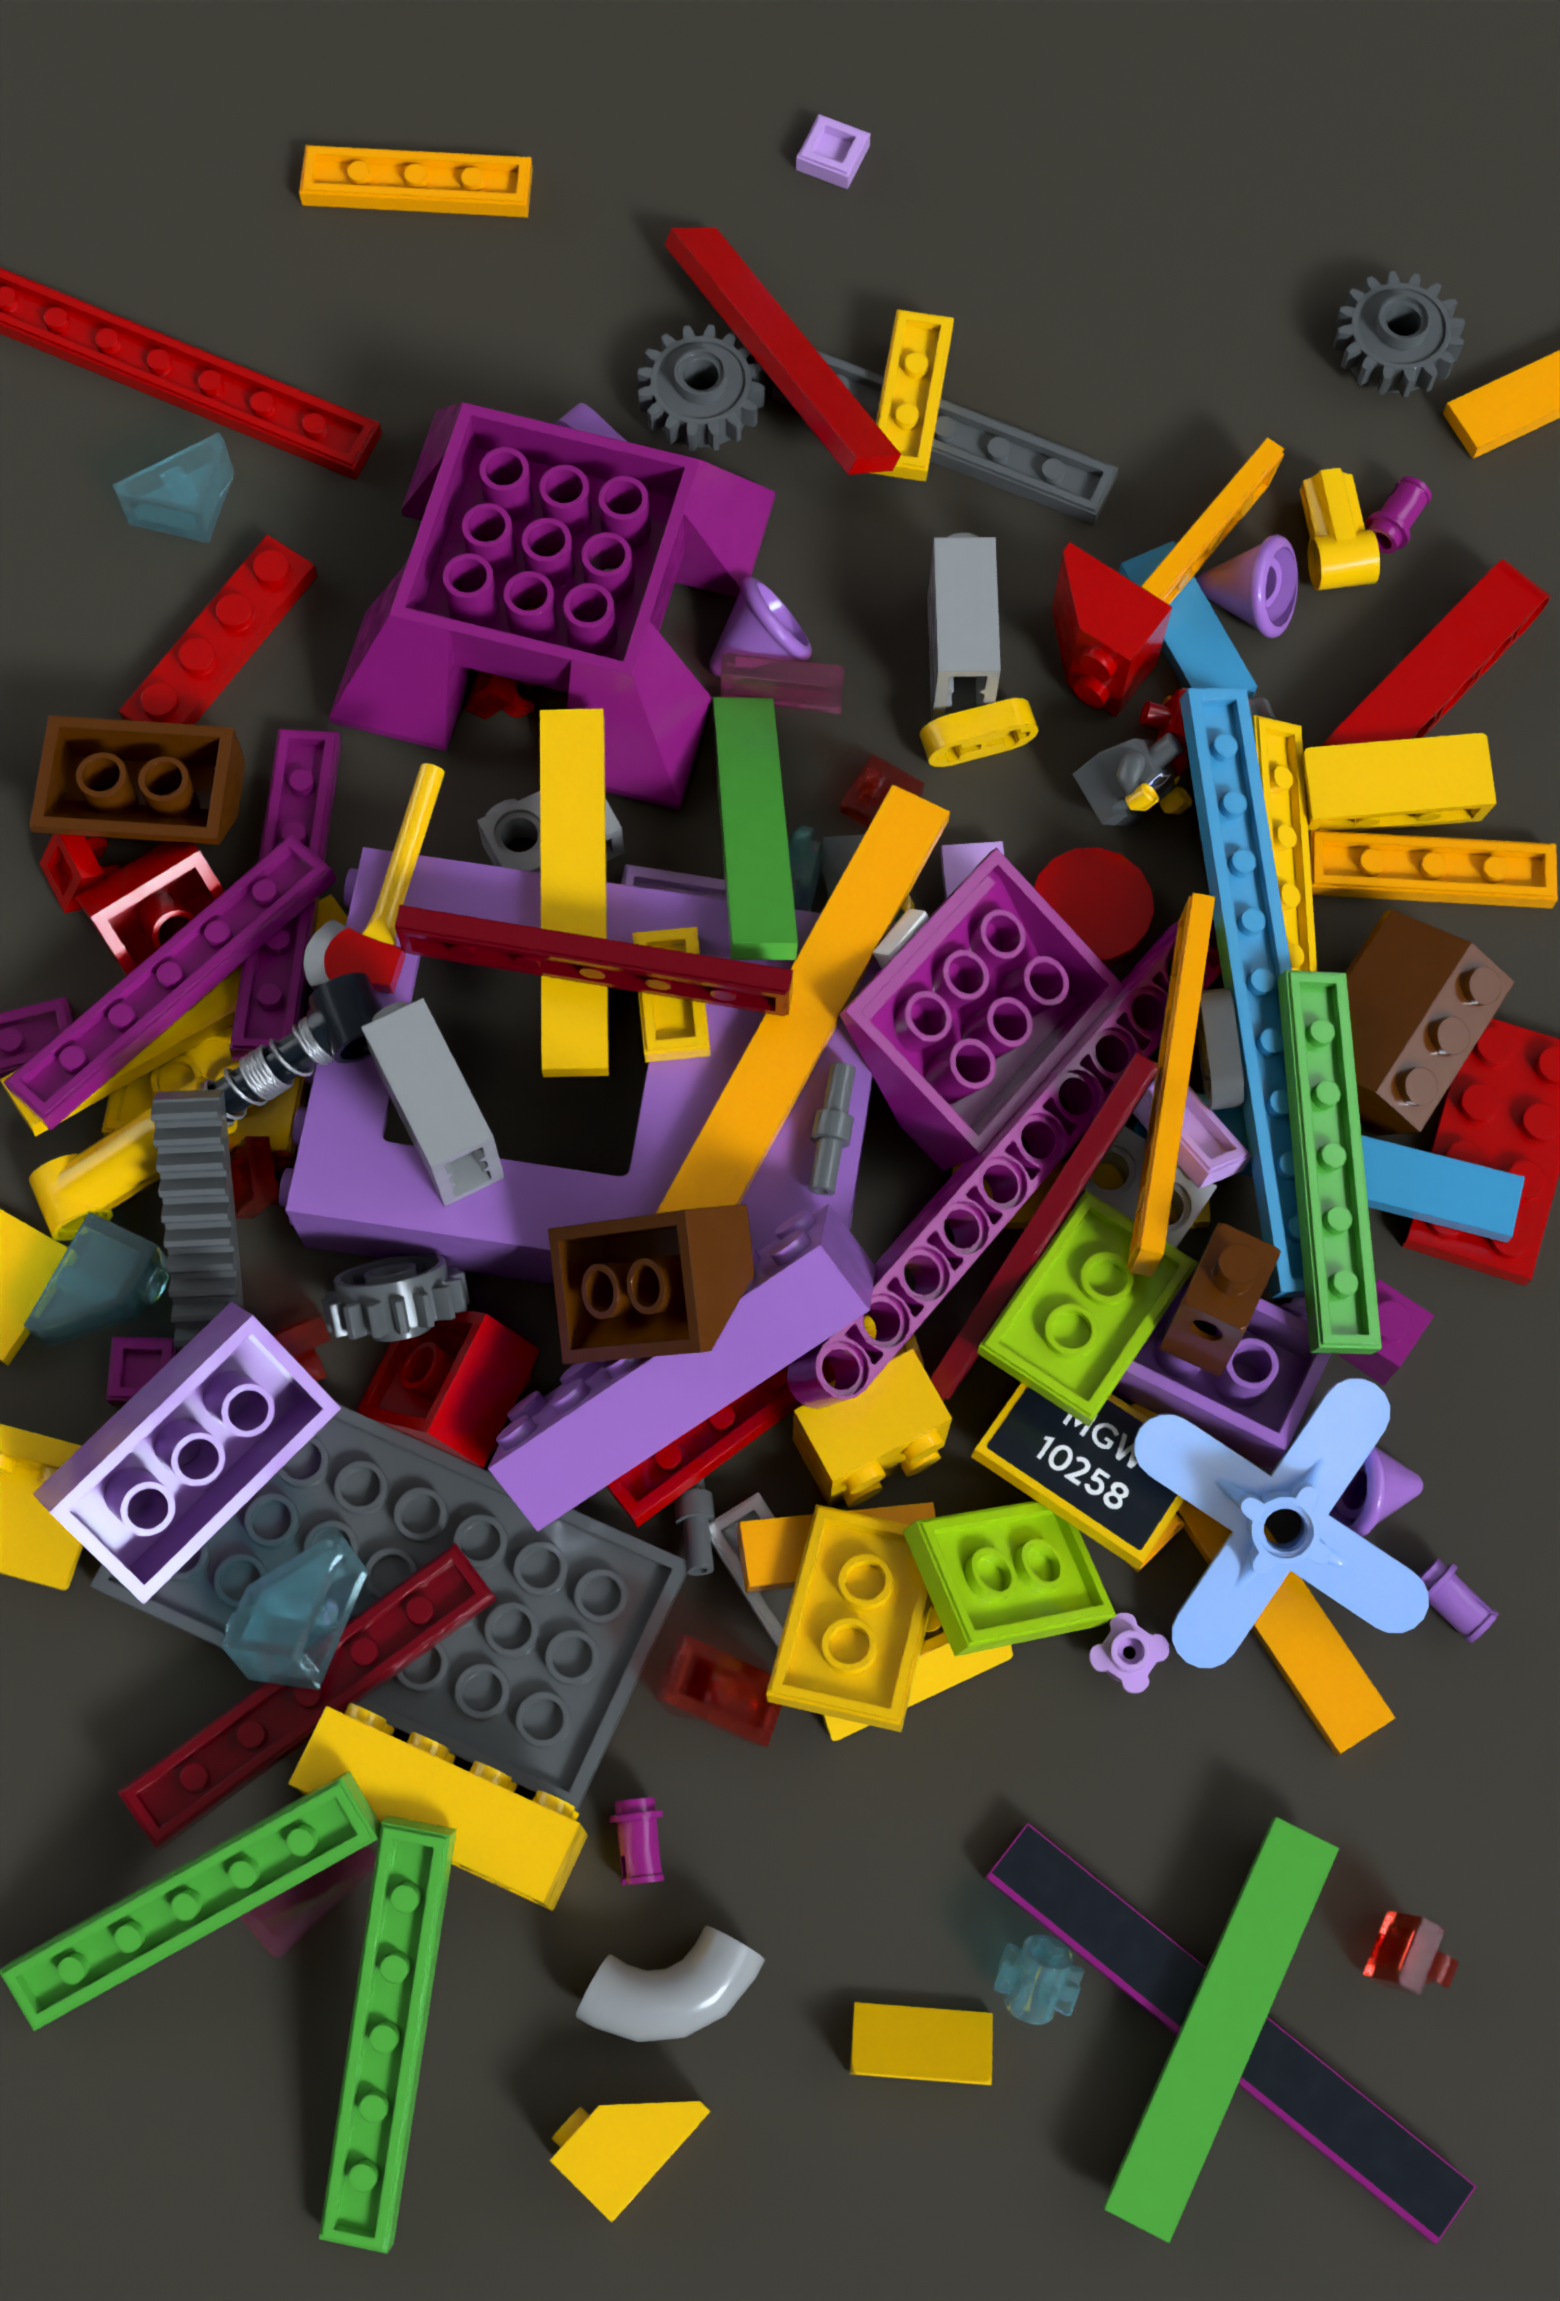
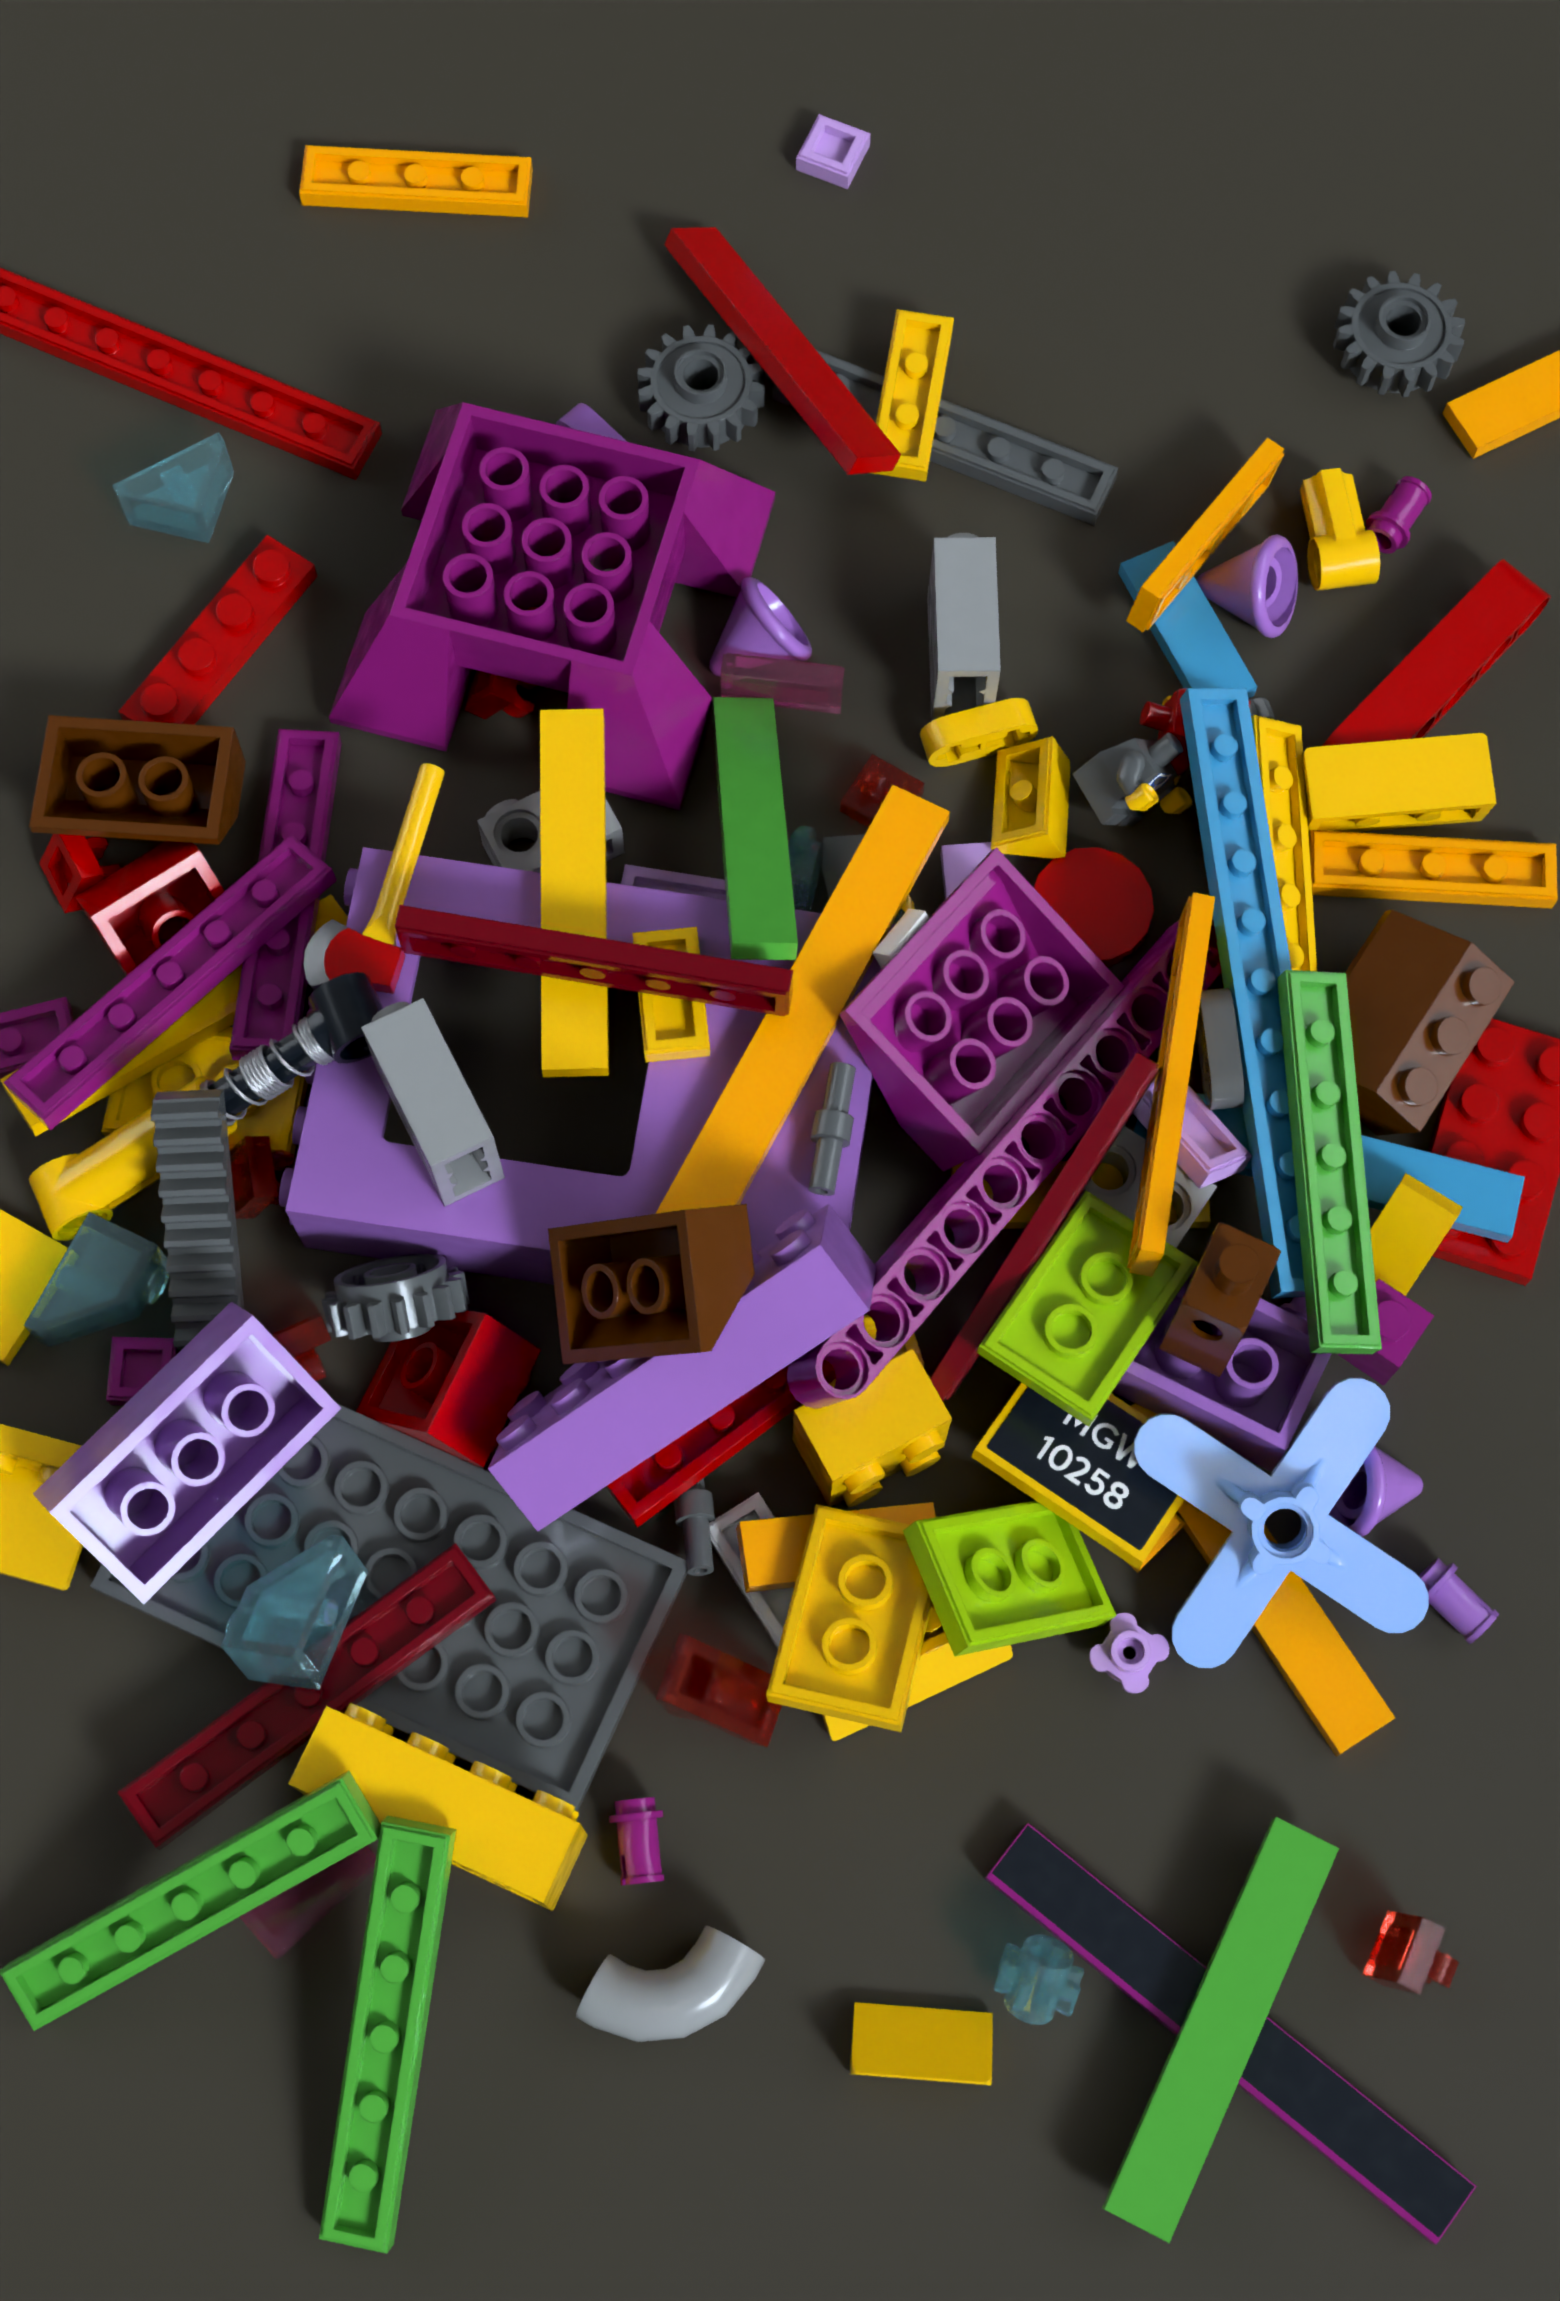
(622, 2148): yellow slope -> none
(1031, 800): none -> yellow slope
(1105, 630): red slope -> none
(1410, 1232): none -> yellow tile

